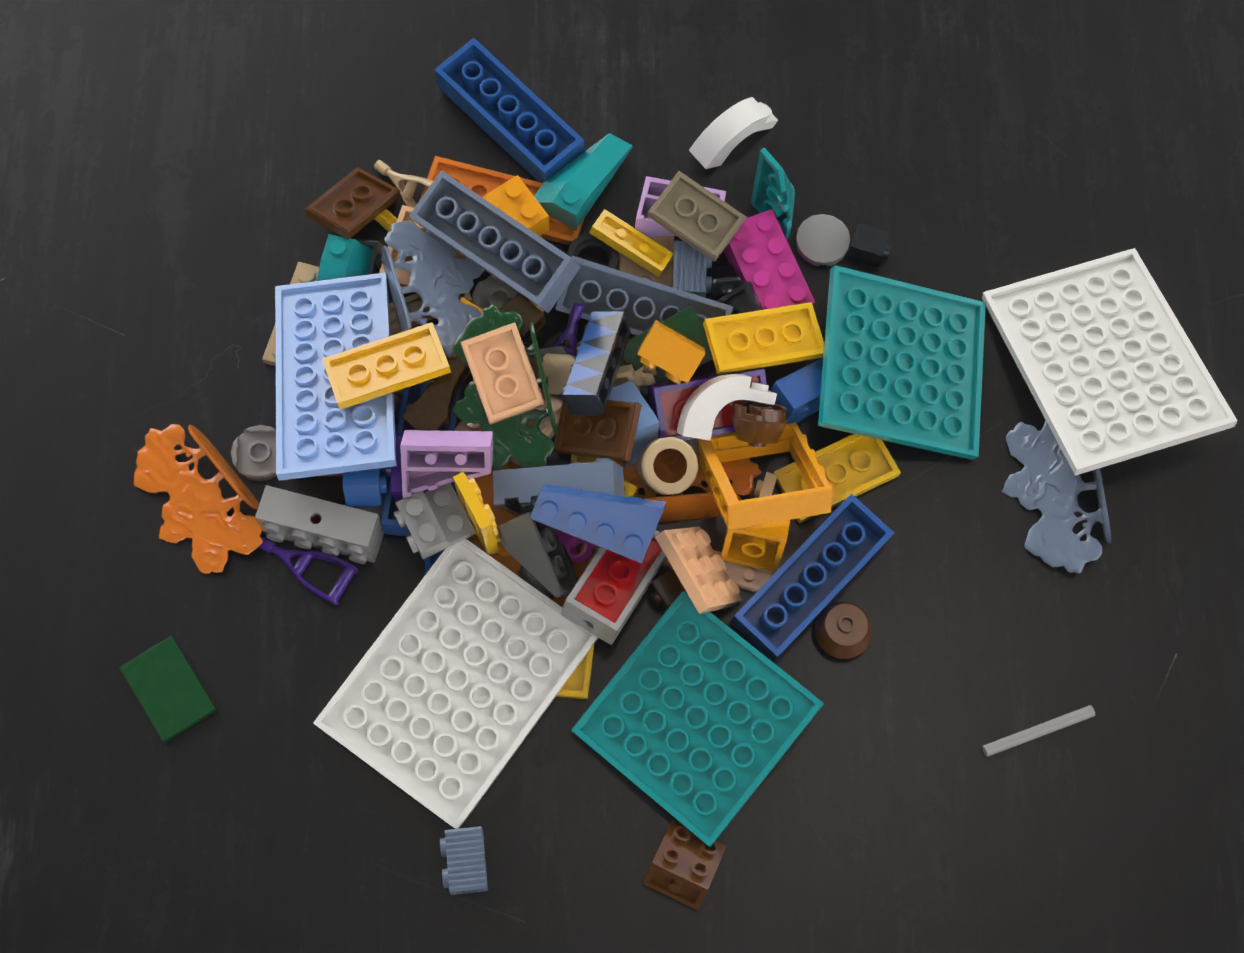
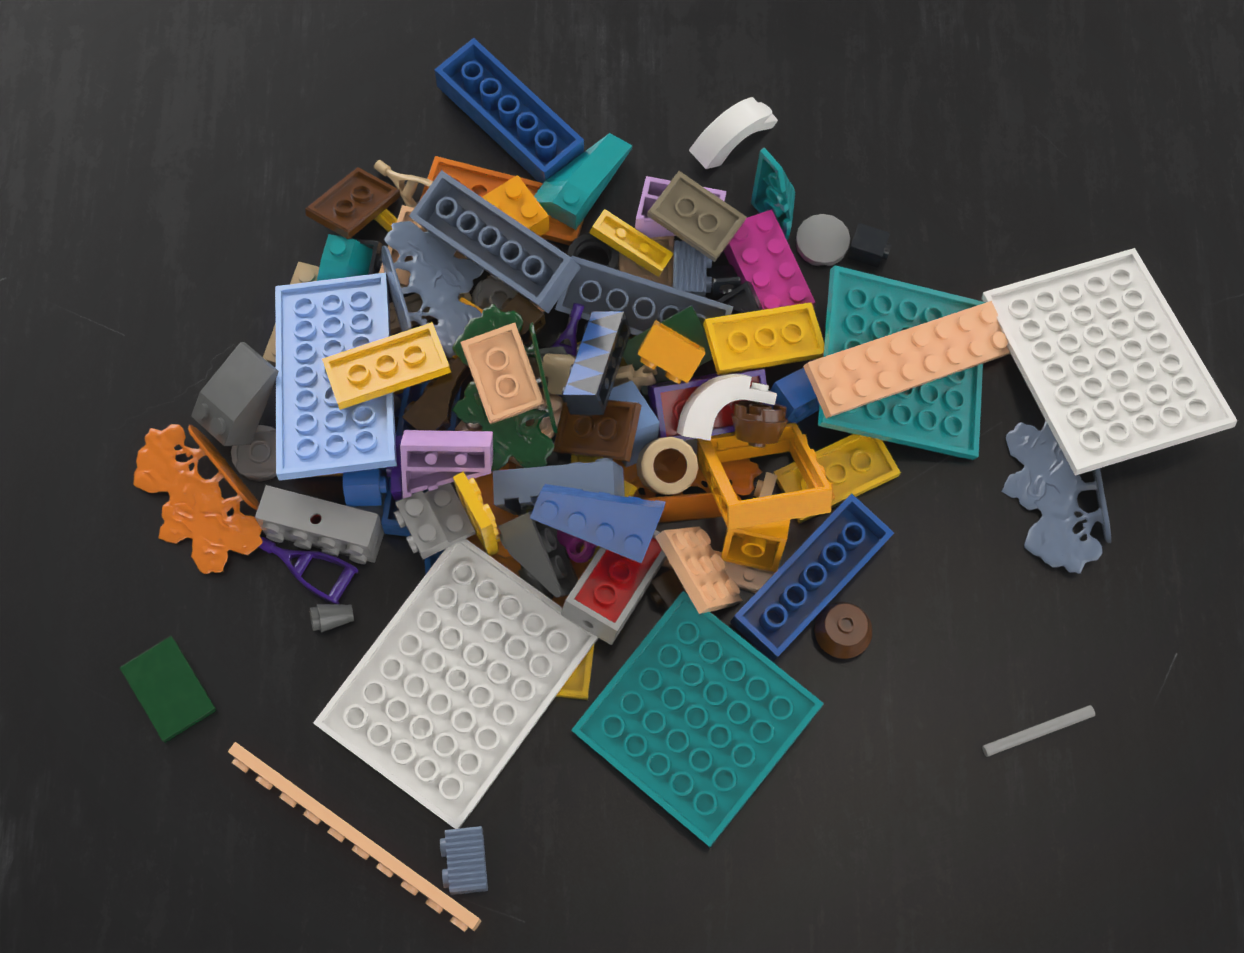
(236, 397): none -> dark grey slope
(330, 616): none -> dark grey cone
(362, 845): none -> light nougat plate
(684, 866): reddish brown bracket -> none
(906, 359): none -> light nougat plate

